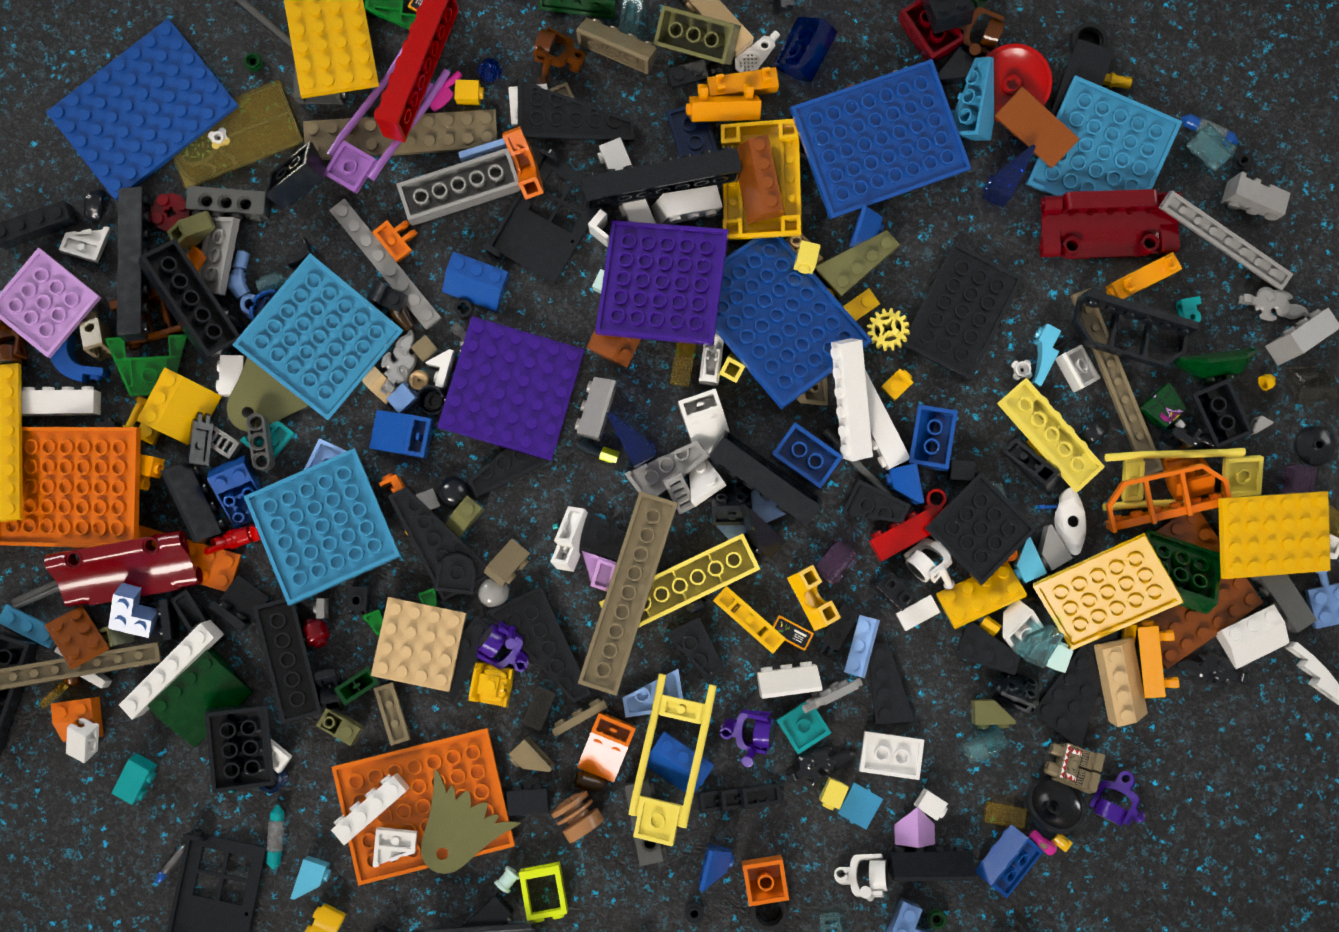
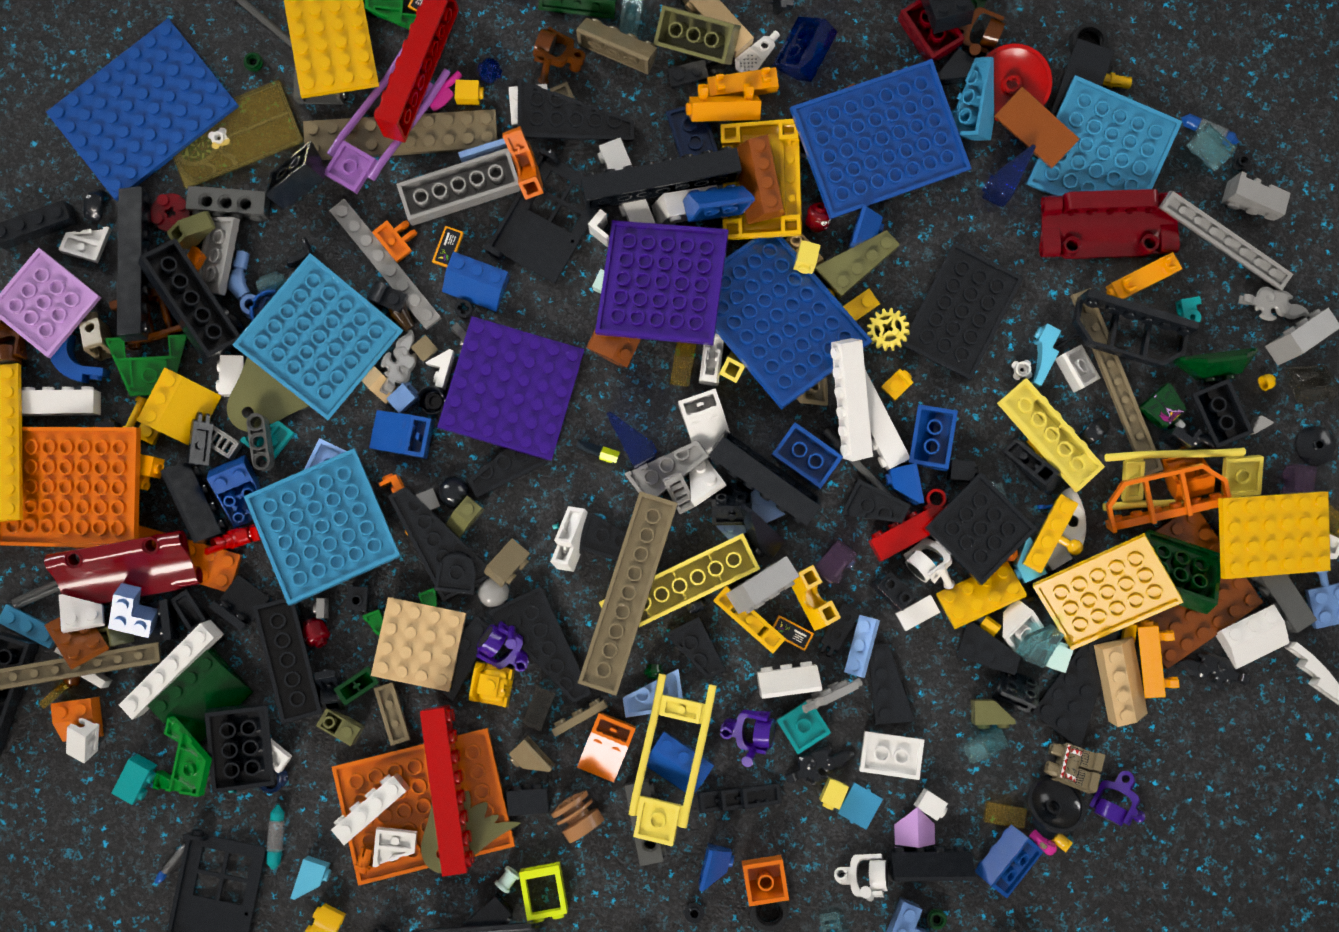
(79, 614): none -> white wing
(190, 764): none -> green wing
(363, 860): none -> orange pin
(418, 379): tan tile -> none
(446, 790): none -> red brick
(449, 242): none -> tile
(588, 781): dark brown cone -> none
(595, 408): light grey slope -> none
(599, 570): lavender slope -> none
(653, 671): none -> dark green plate
(717, 203): none -> blue slope
(763, 586): none -> light grey brick
(817, 218): none -> dark red head
(1051, 534): none -> yellow plate

